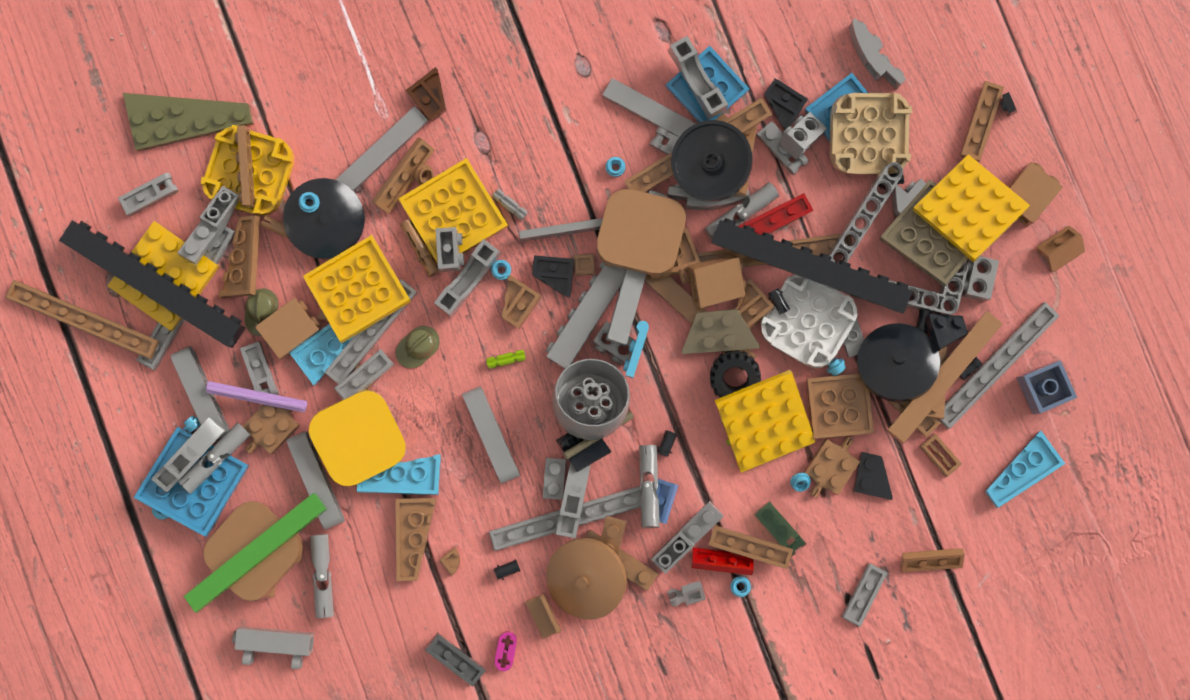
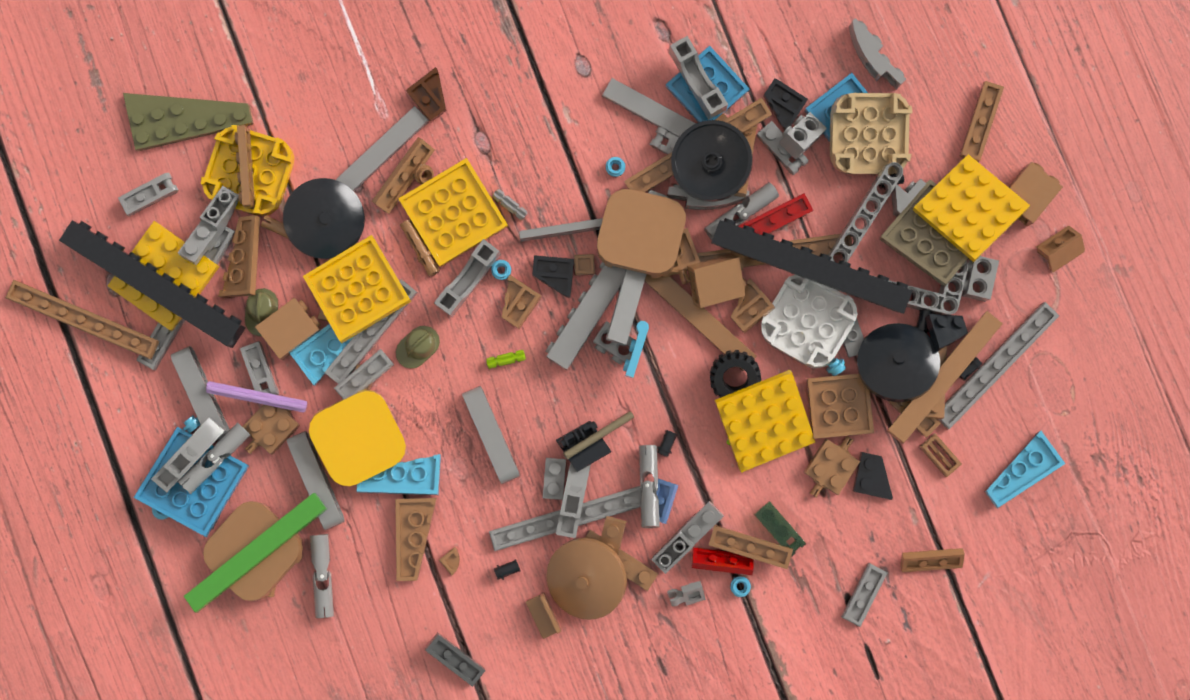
(273, 641): light grey brick -> none
(309, 195): medium azure plate -> none
(448, 250): light grey brick -> none
(510, 652): dark pink beam -> none
(594, 378): light grey wheel -> none
(719, 332): dark tan wing -> none
(778, 301): black pin -> none
(800, 481): medium azure plate -> none
(1008, 104): black plate -> none
(1046, 387): sand blue brick -> none

